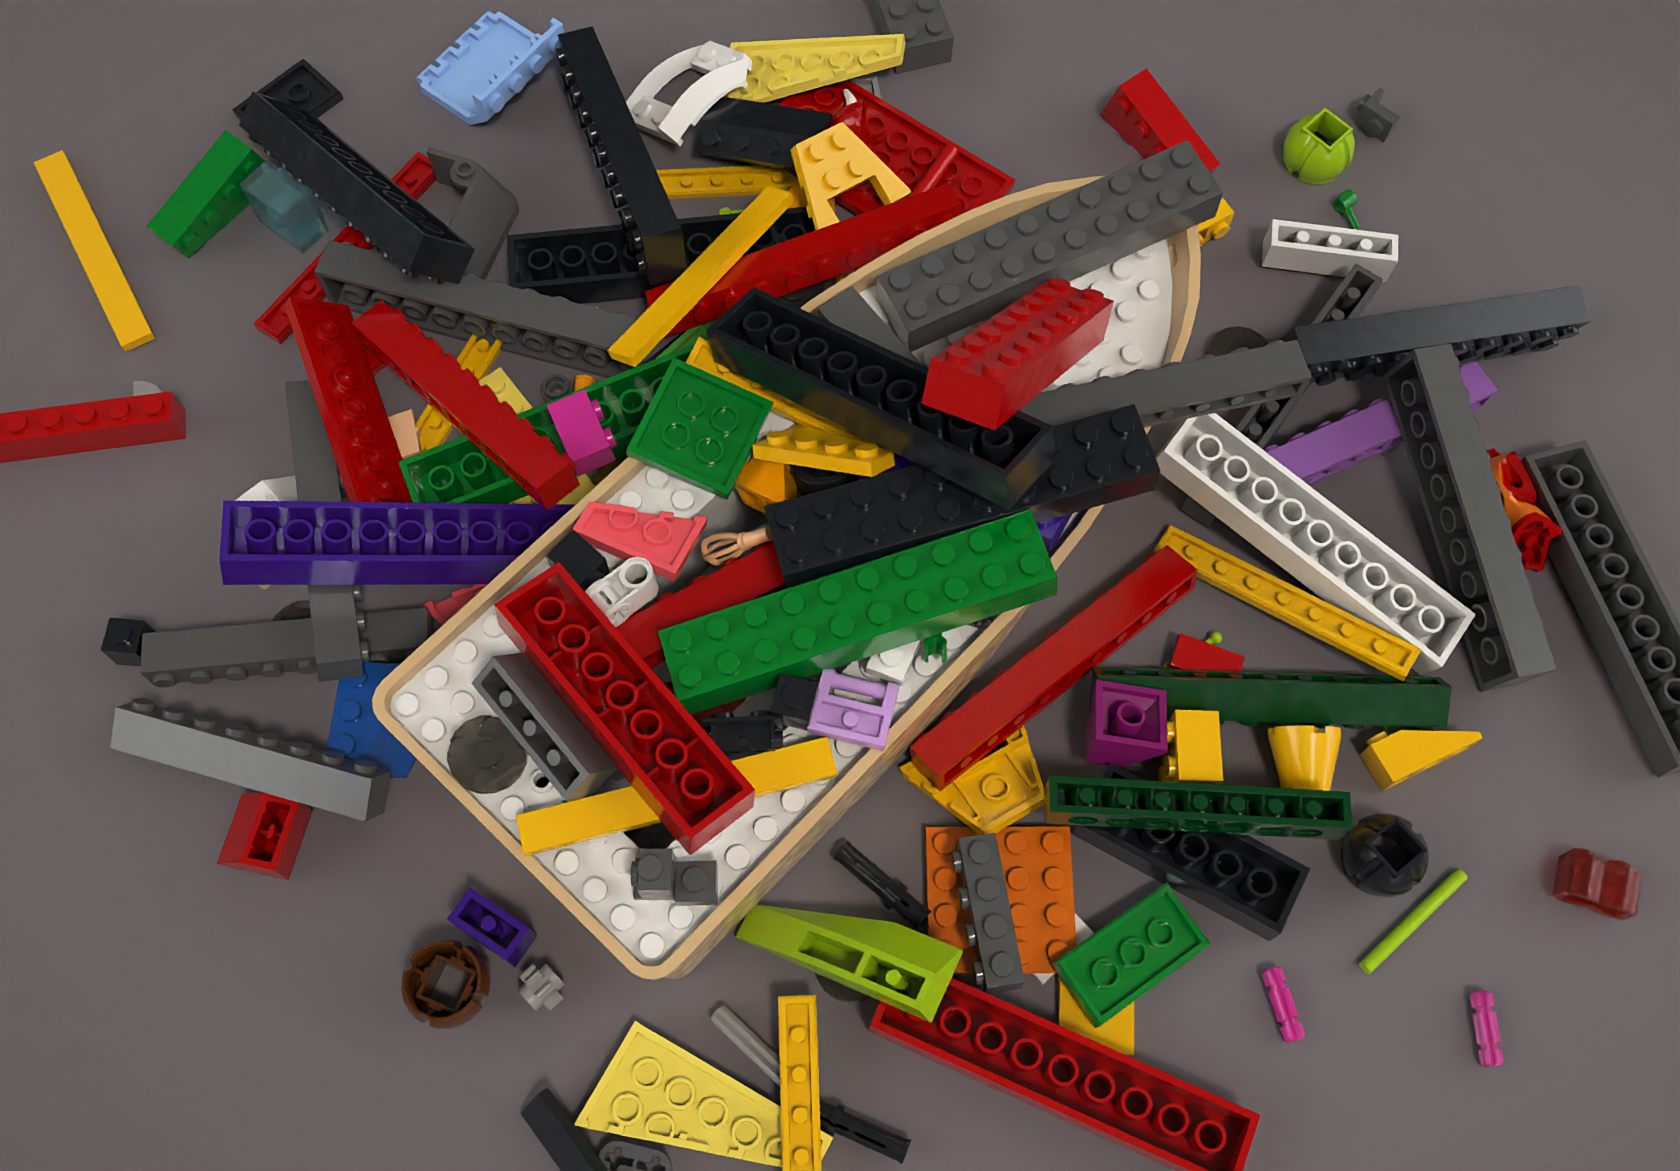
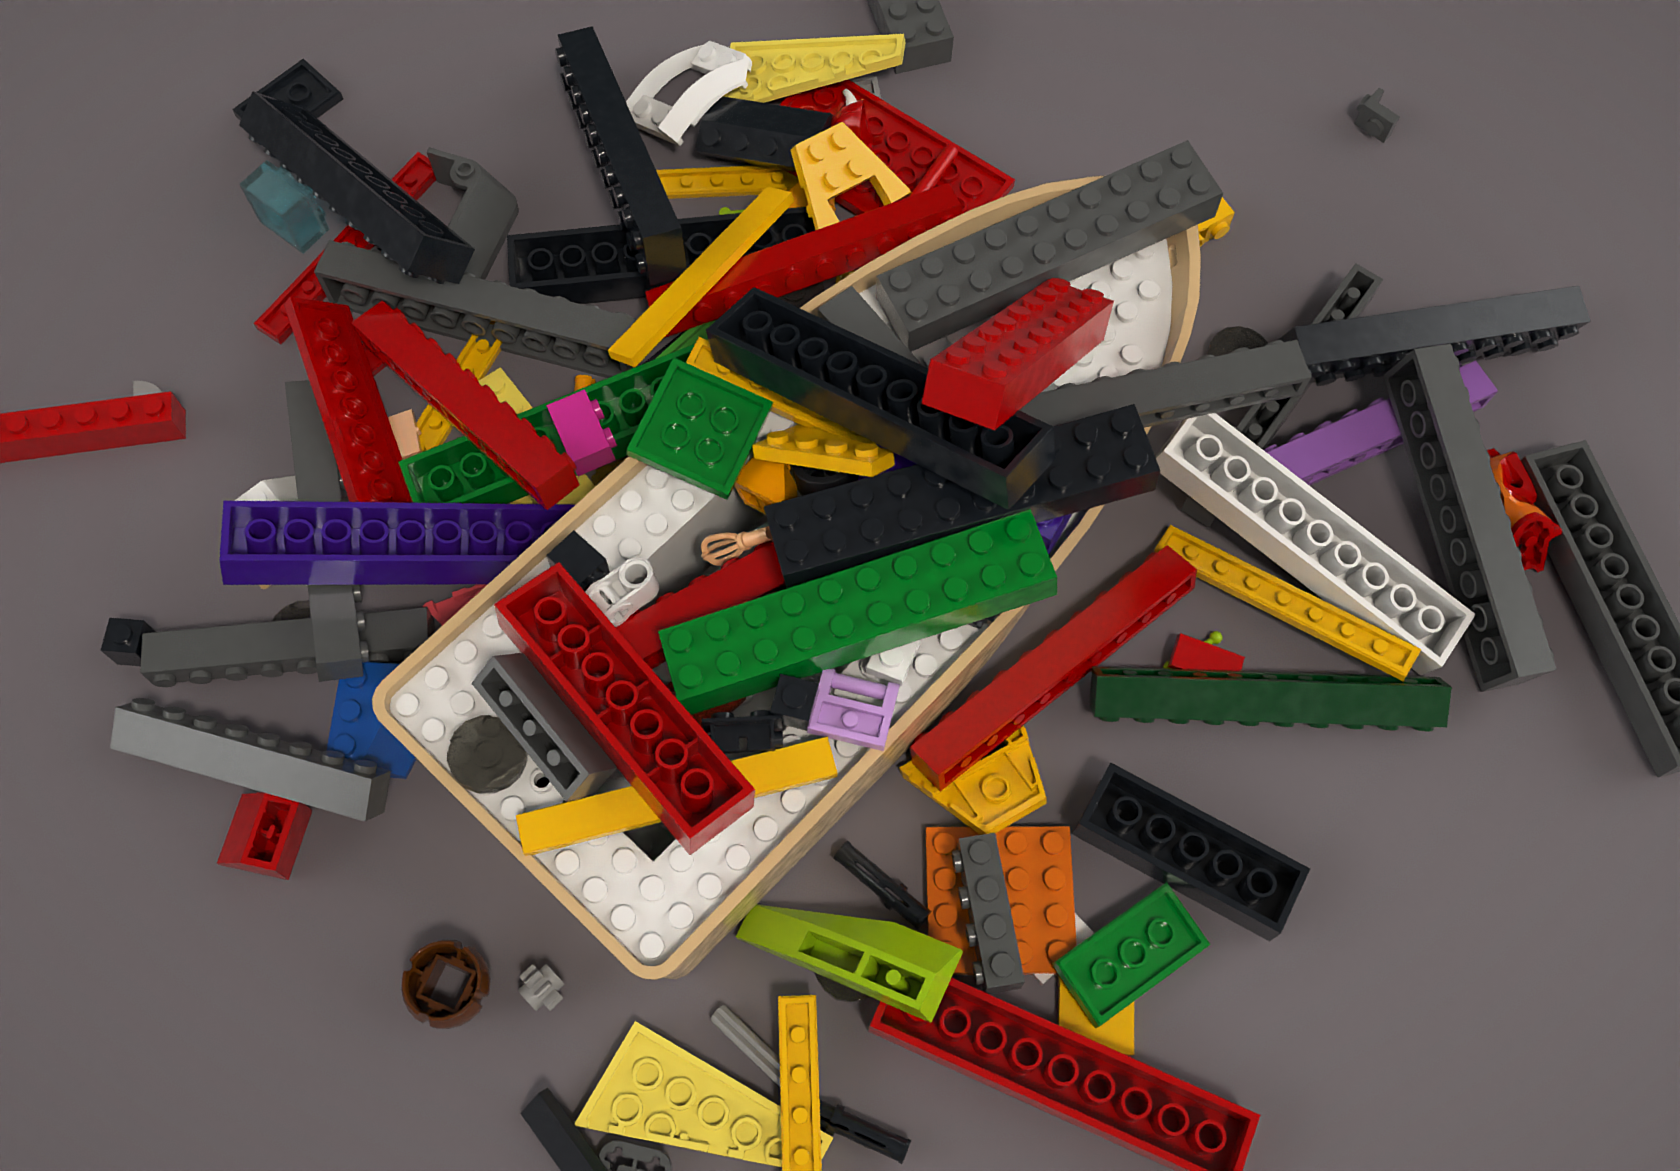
(94, 251): yellow tile -> none
(207, 196): green wedge -> none
(488, 66): light blue hinge -> none
(492, 927): dark purple brick -> none
(554, 382): dark grey plate -> none
(627, 534): coral wing -> none
(654, 875): dark grey brick -> none
(696, 883): dark grey plate -> none
(935, 645): green hand -> none
(1125, 724): magenta slope -> none
(1151, 120): red wedge -> none
(1193, 748): yellow brick -> none
(1197, 807): dark green brick -> none
(1283, 1004): dark pink axle -> none
(1305, 755): yellow cone -> none
(1311, 156): lime piece -> none
(1328, 249): white brick -> none
(1343, 205): green hand -> none
(1370, 868): black piece -> none
(1410, 752): yellow slope -> none
(1413, 921): lime bar -> none
(1486, 1028): dark pink axle -> none
(1600, 886): clear red brick -> none

